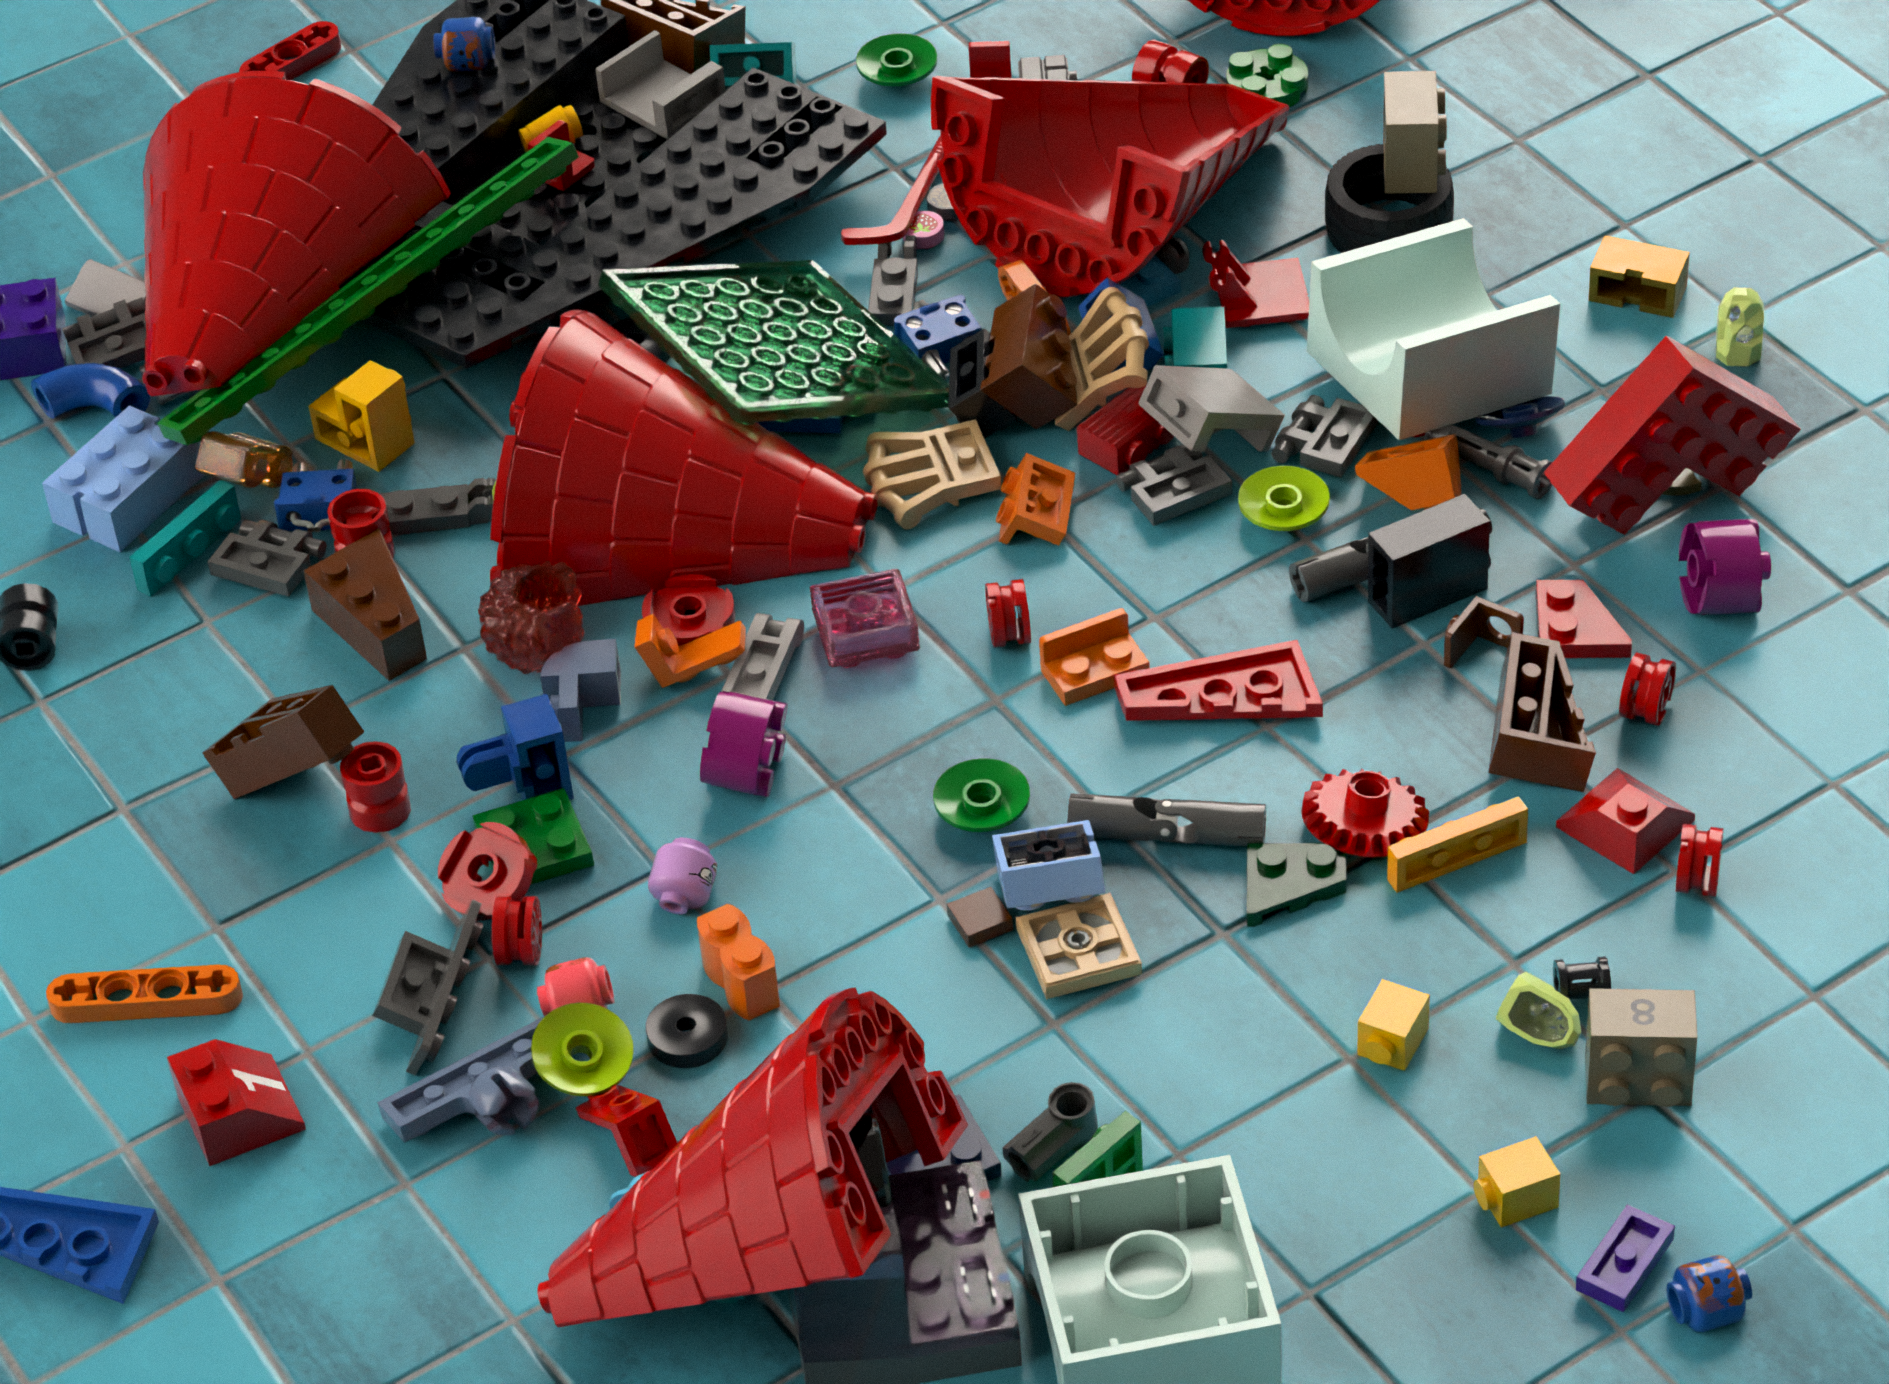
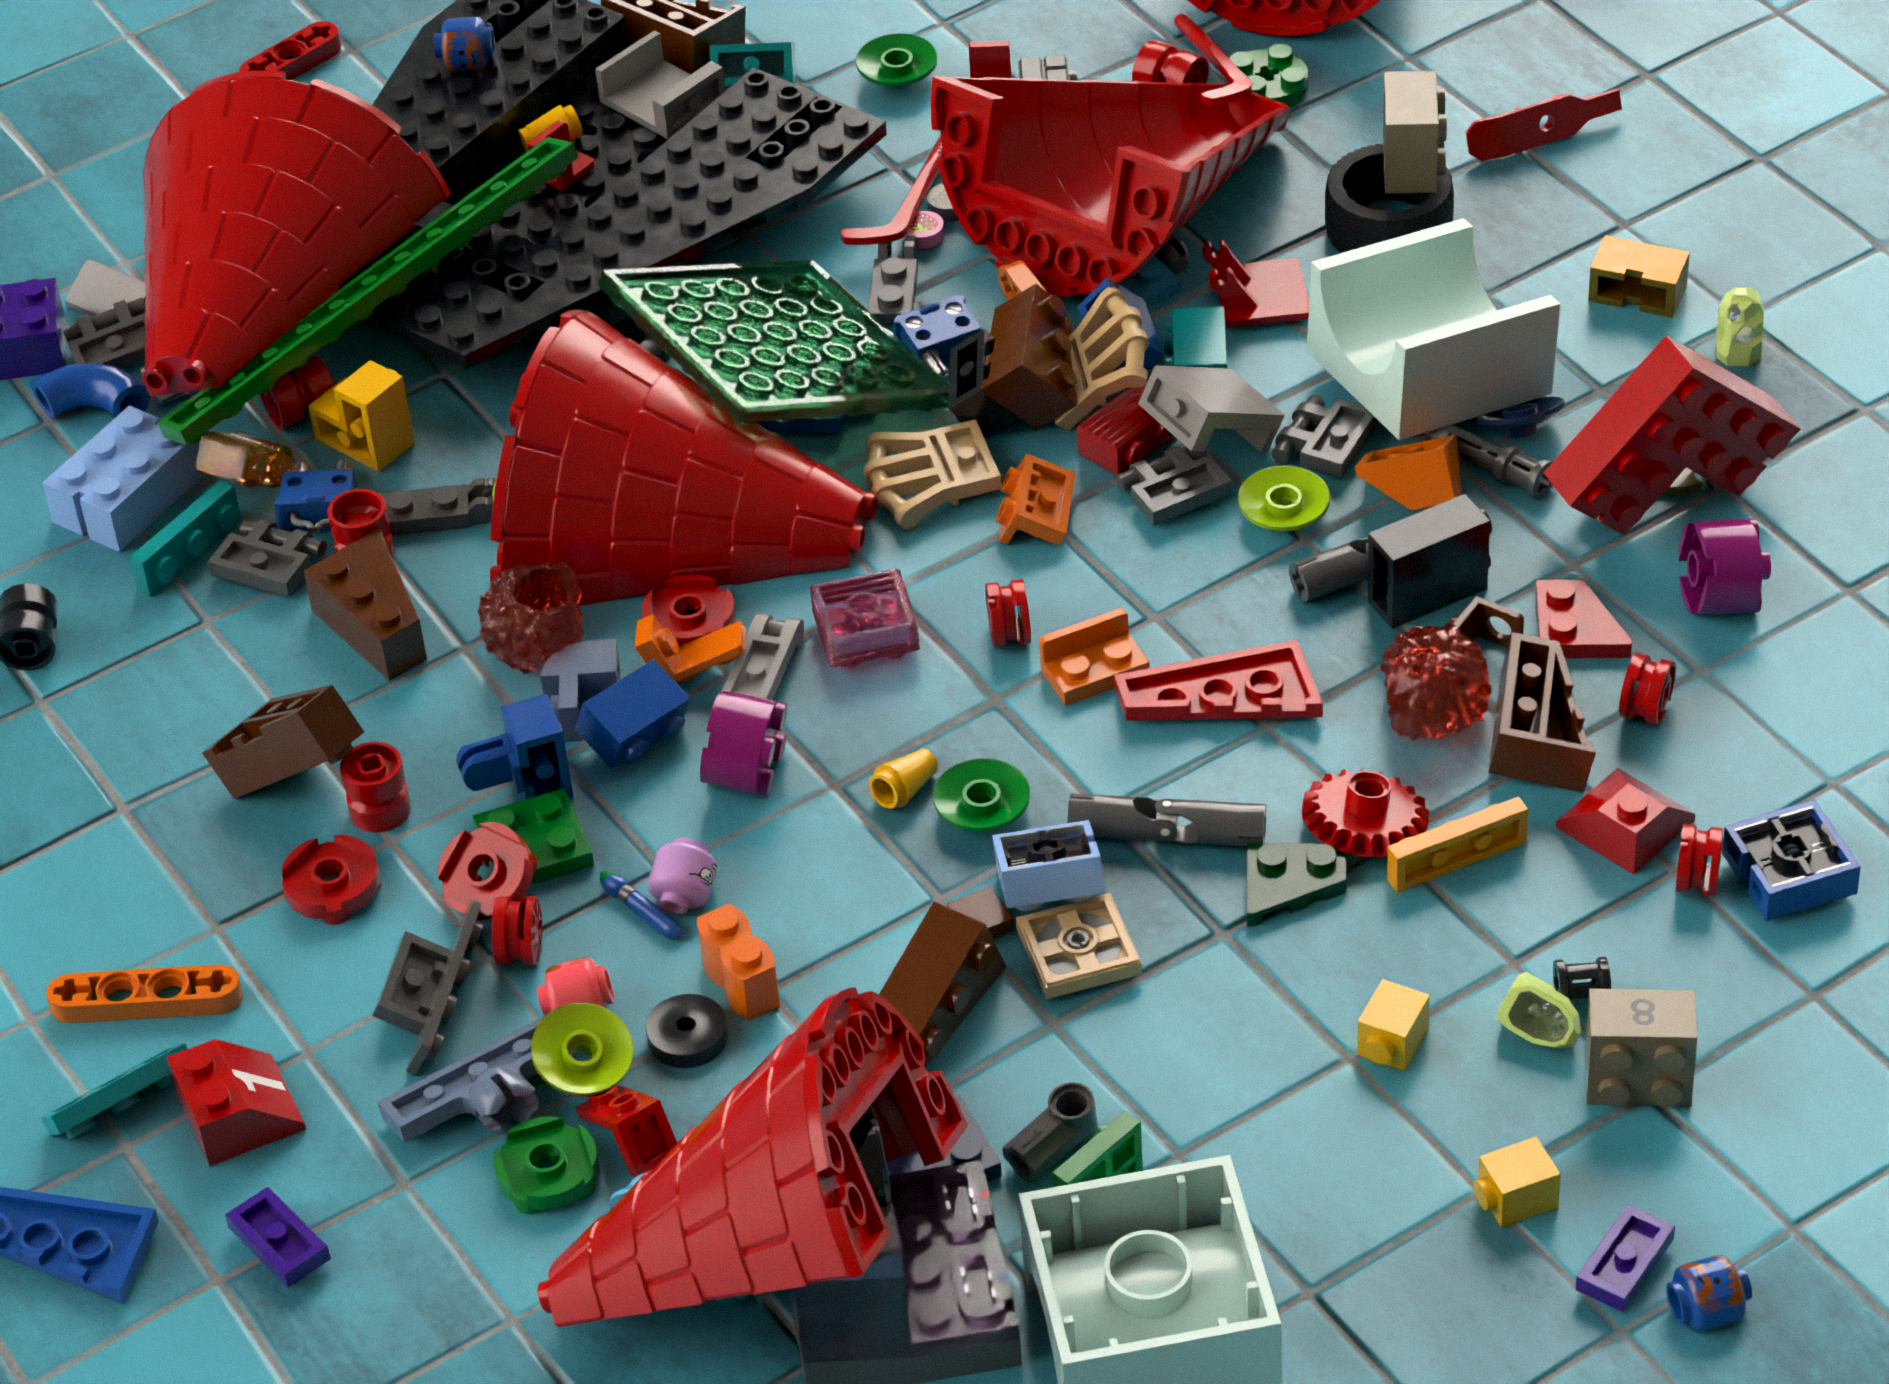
(115, 1093): none -> teal plate
(277, 1236): none -> dark purple plate
(295, 392): none -> red wheel
(332, 899): none -> red plate
(550, 1187): none -> green plate
(619, 888): none -> blue piece
(633, 714): none -> blue brick
(900, 779): none -> yellow cone
(943, 975): none -> reddish brown wedge
(1240, 84): none -> red piece
(1434, 682): none -> clear red hair
(1521, 129): none -> red piece
(1791, 860): none -> piece

